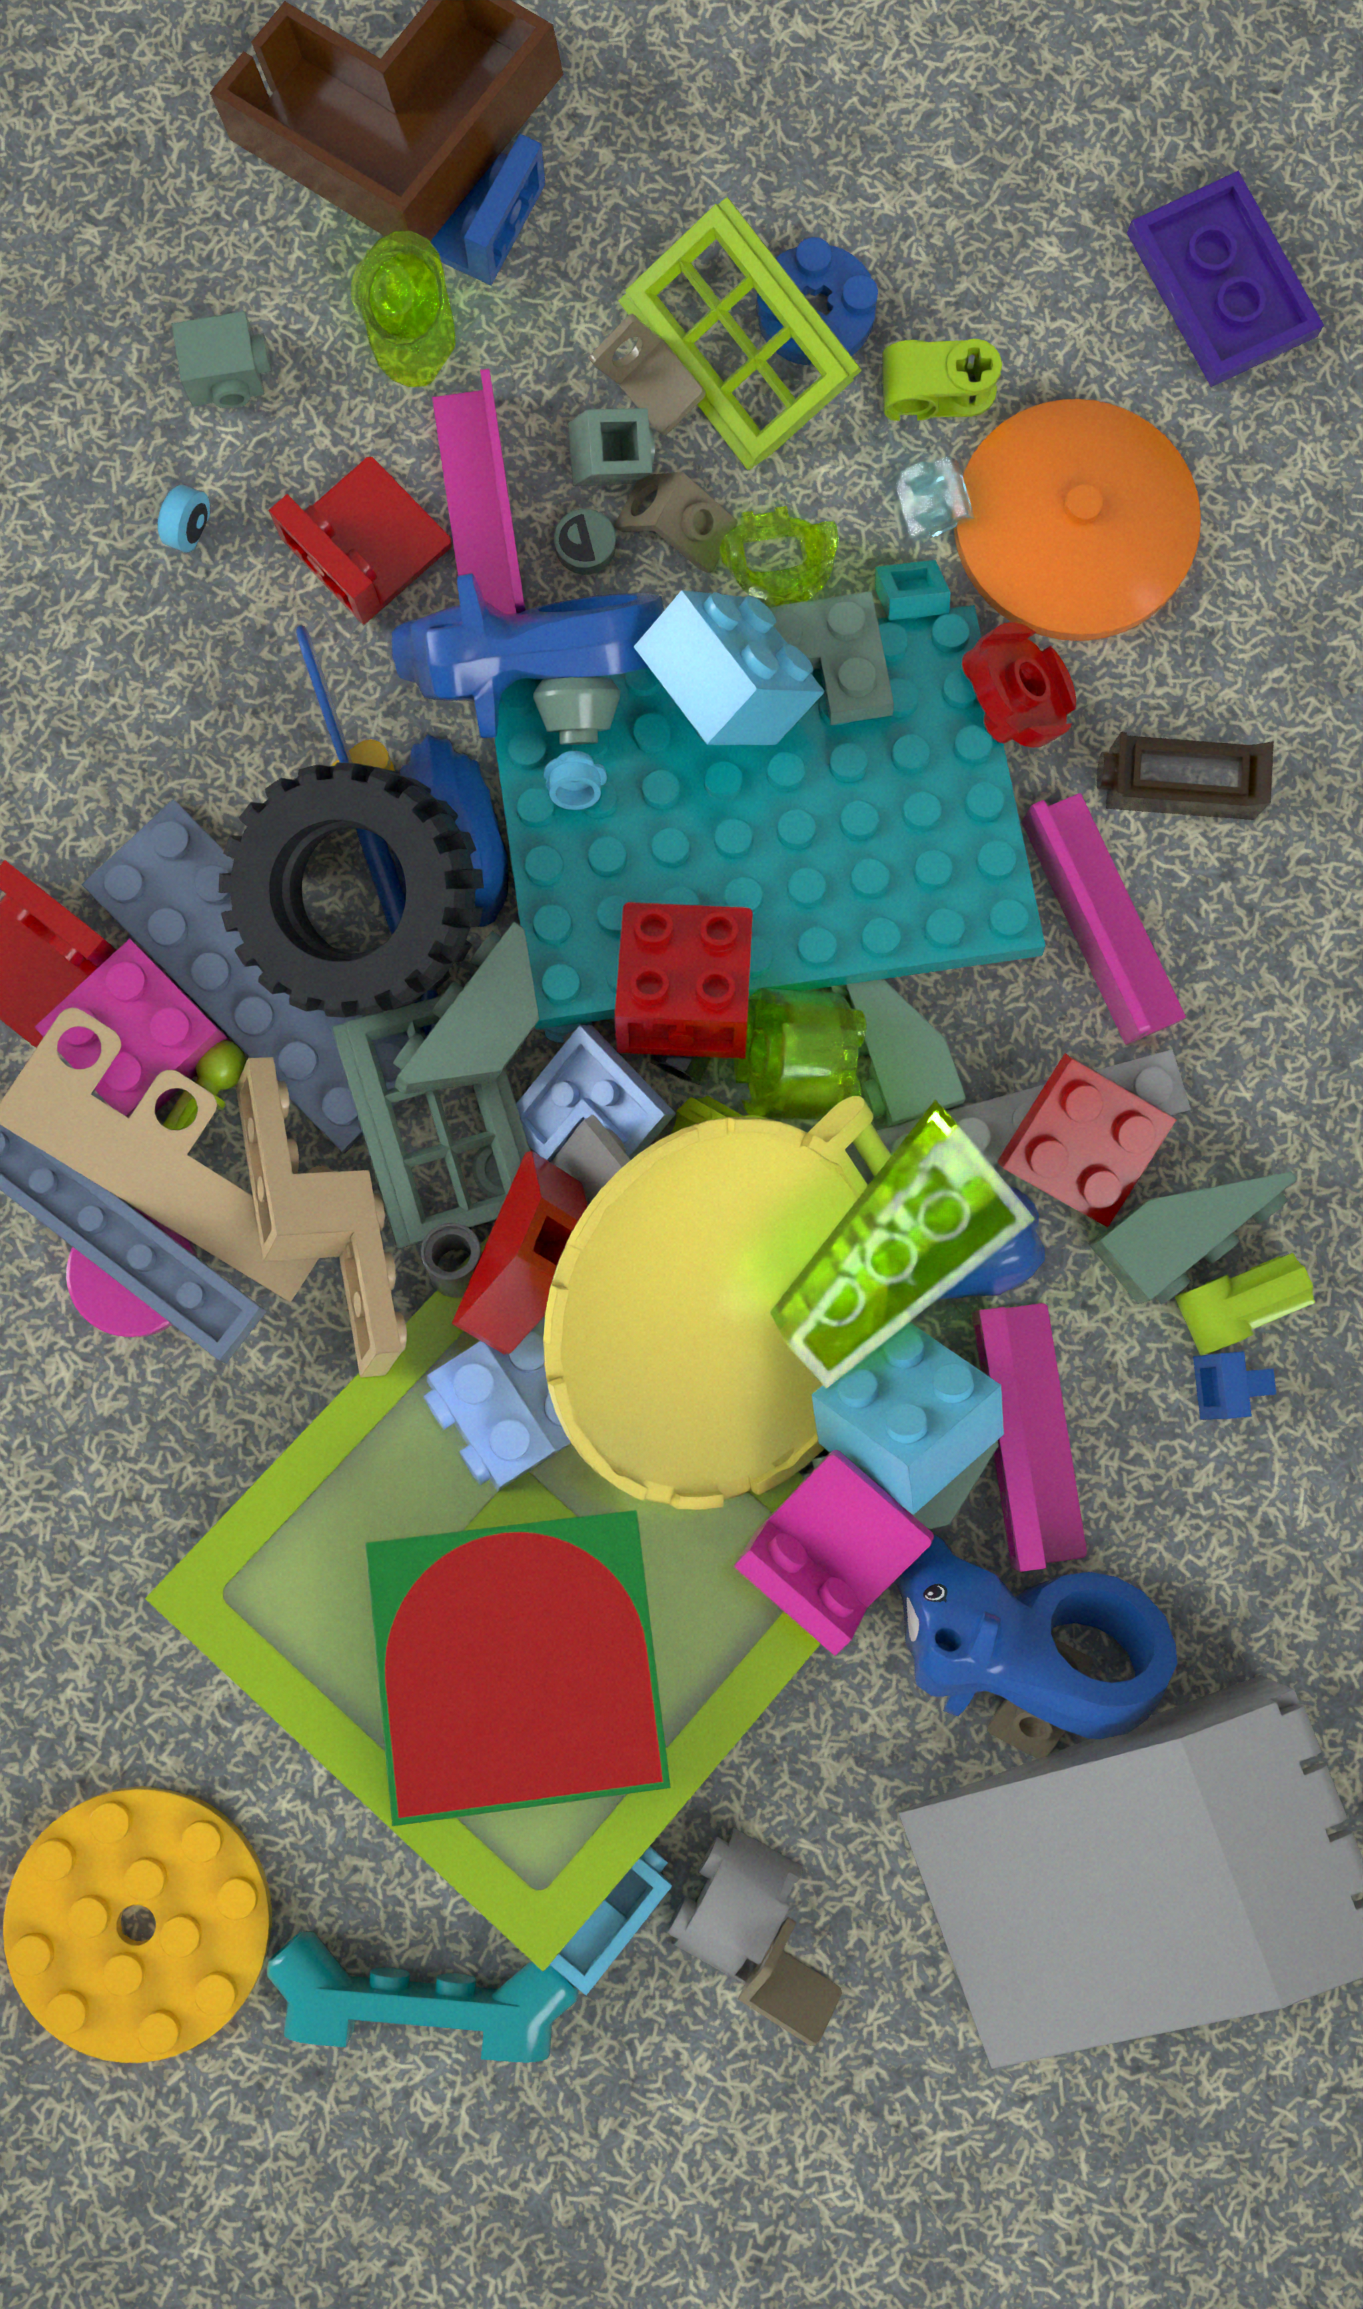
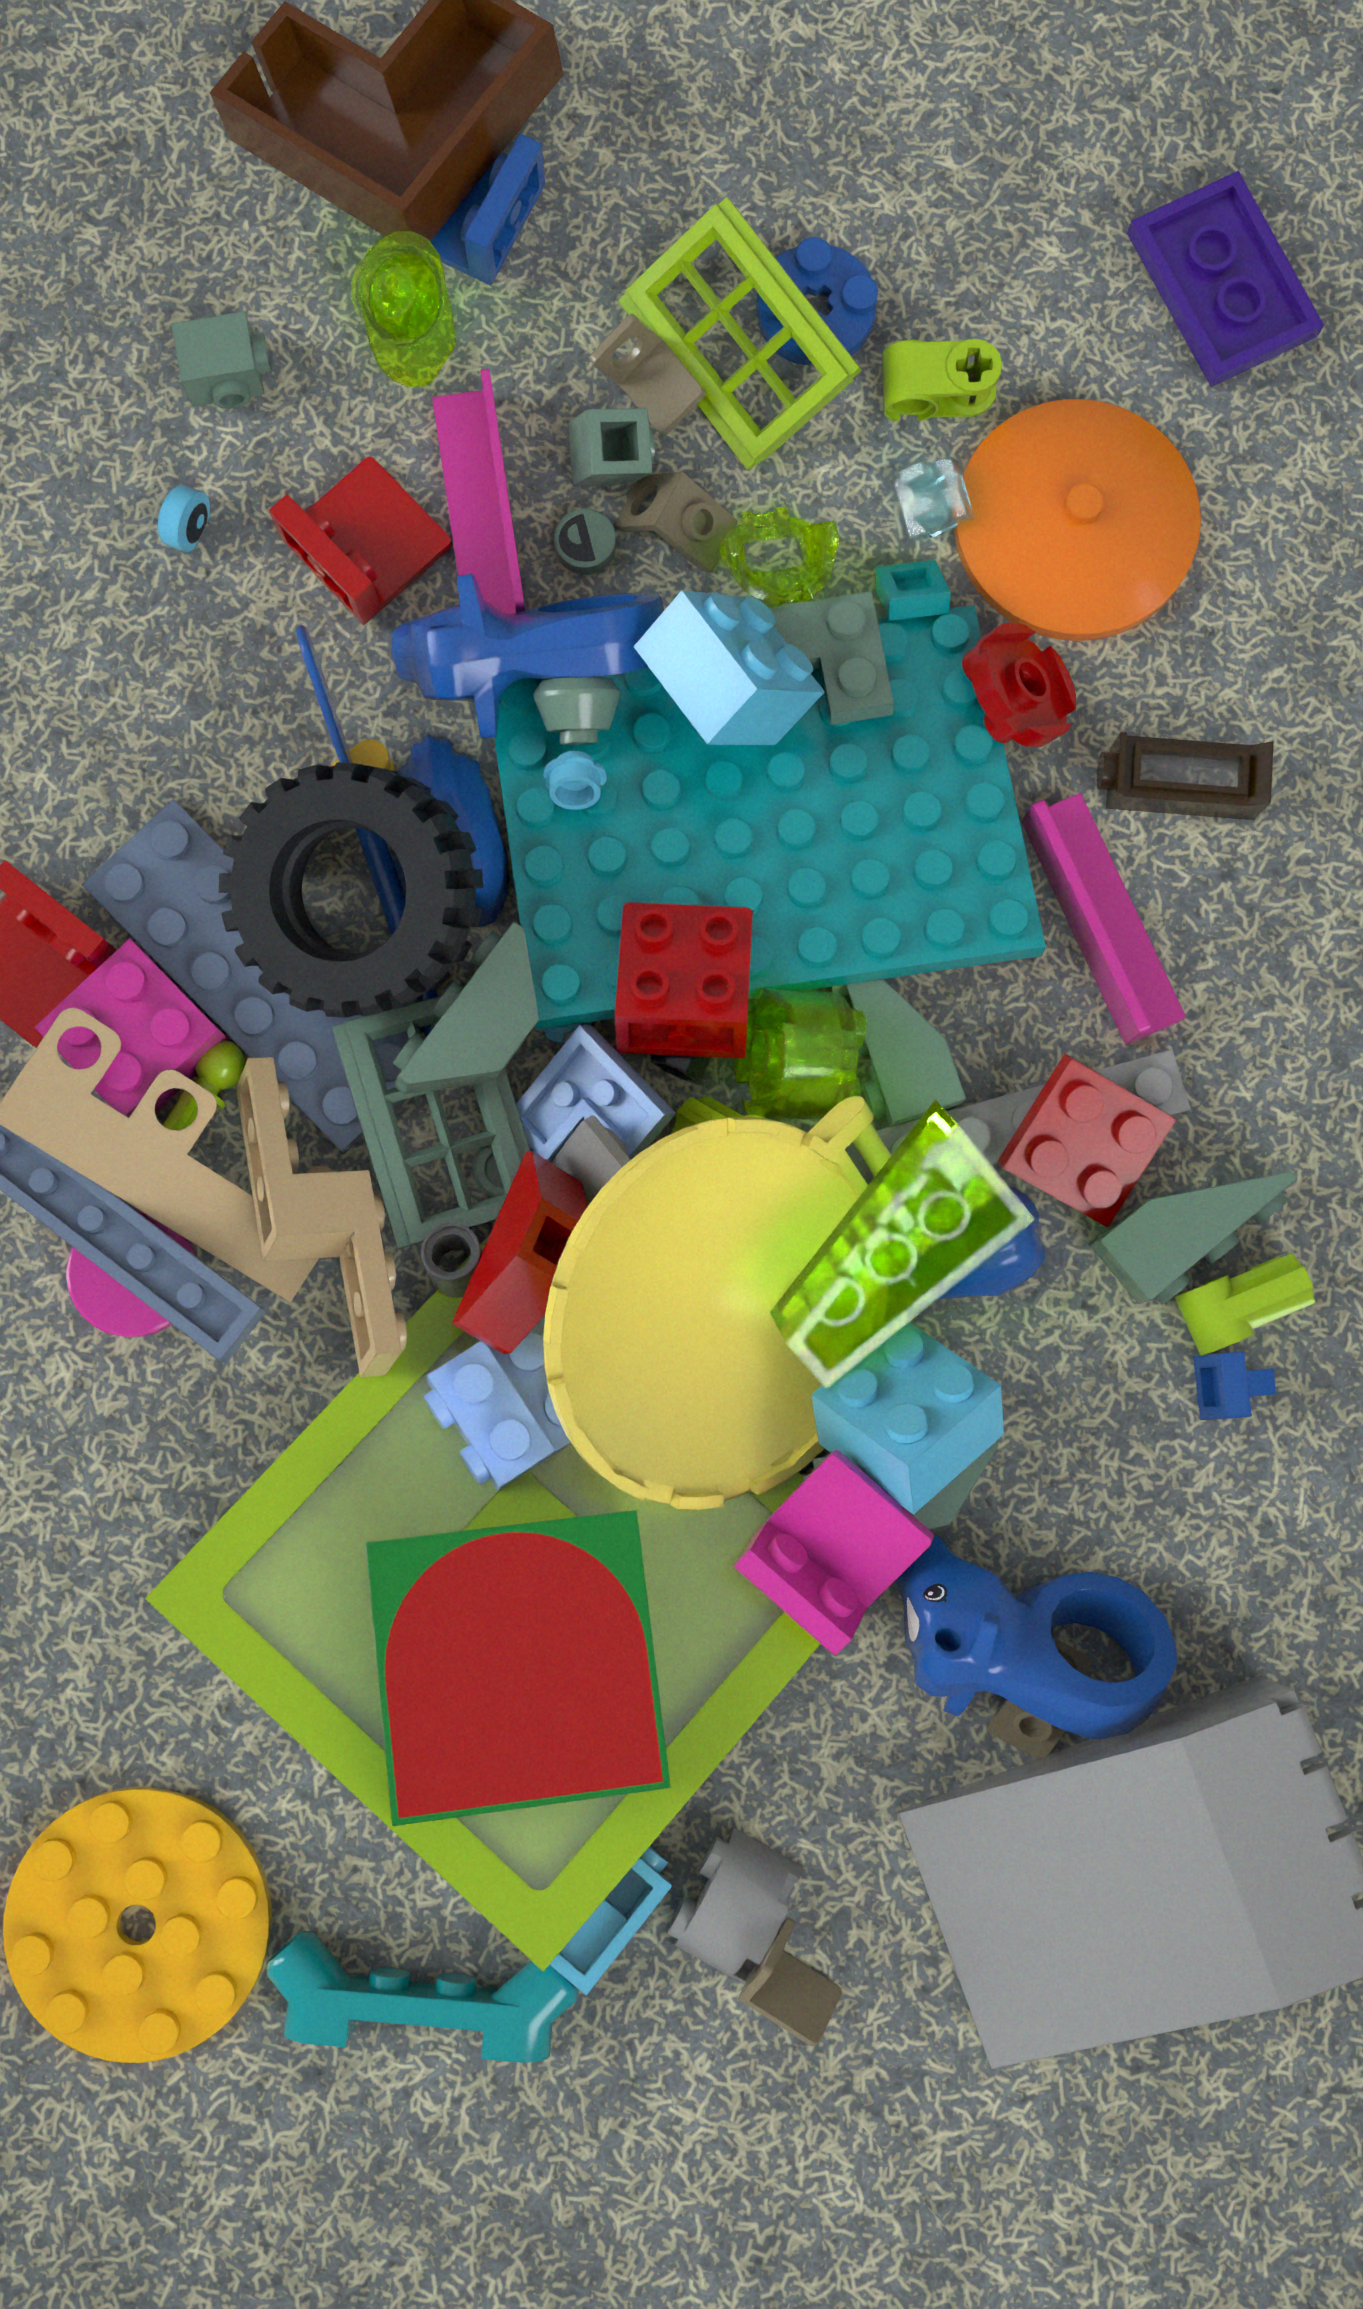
(1035, 1451): dark pink panel -> none

